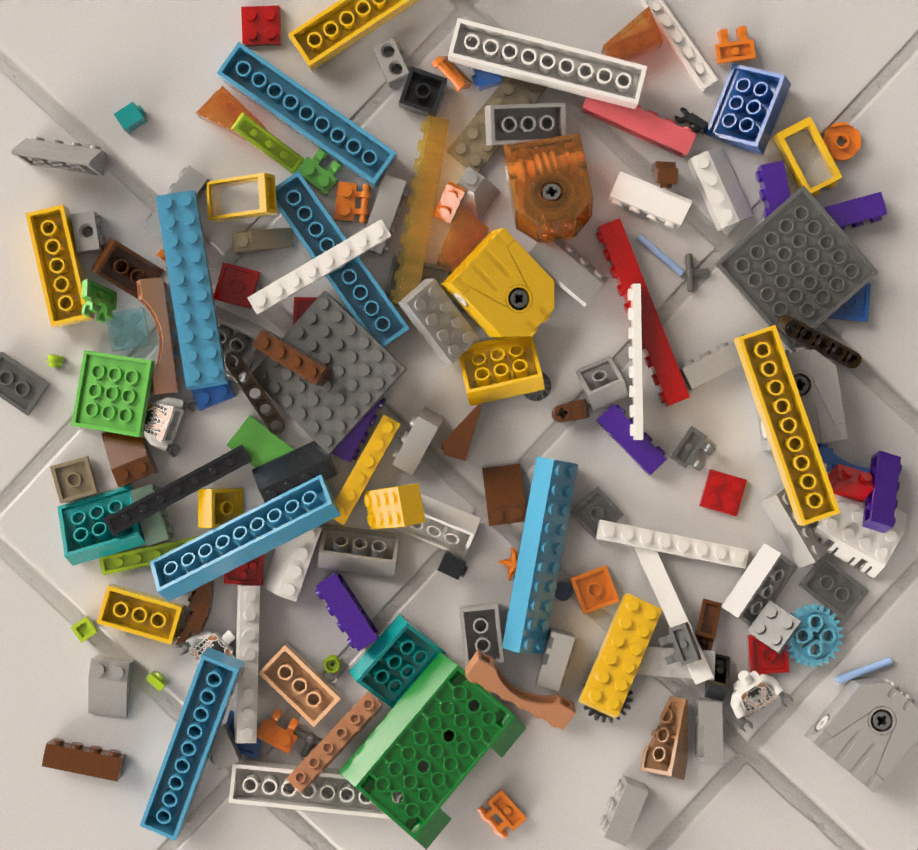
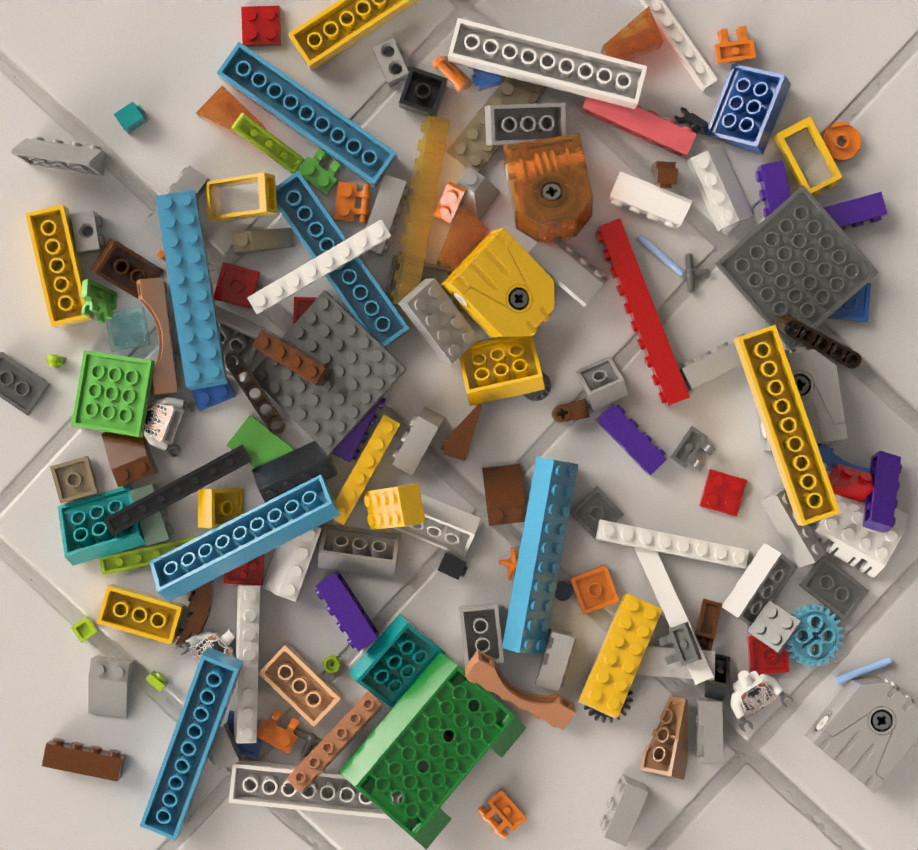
(635, 370): white plate -> none

